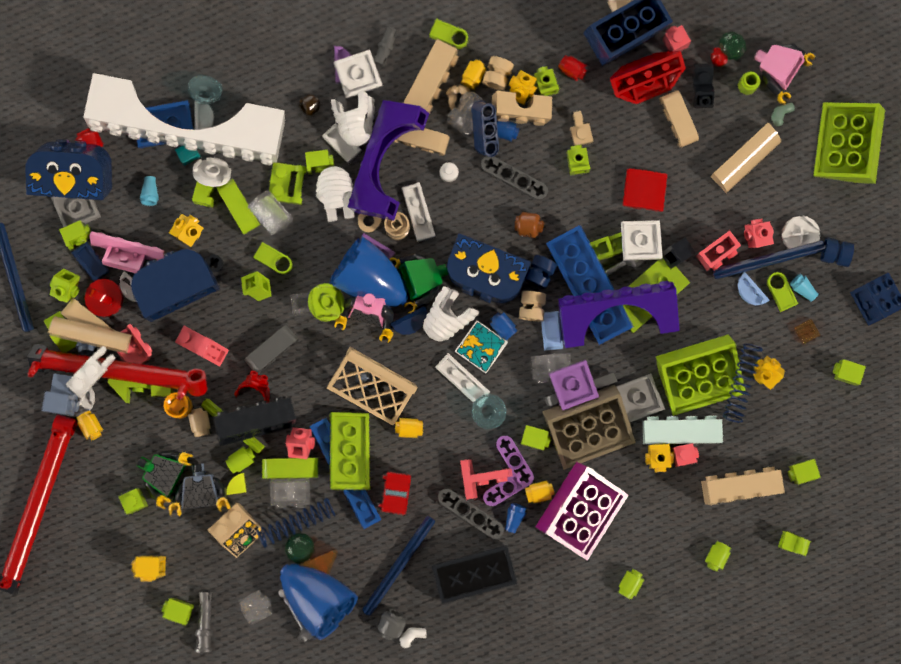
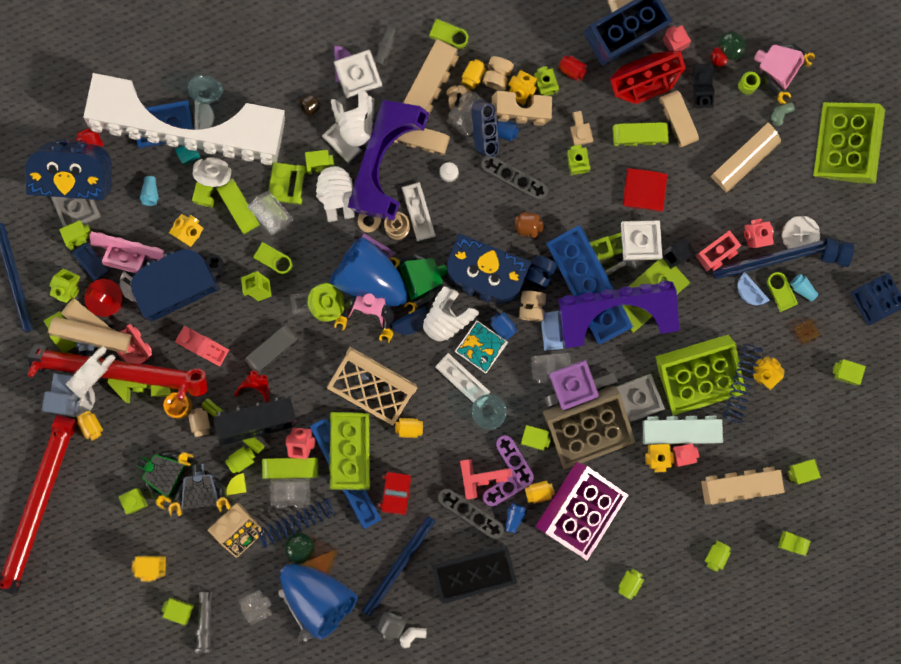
(640, 133): none -> lime beam

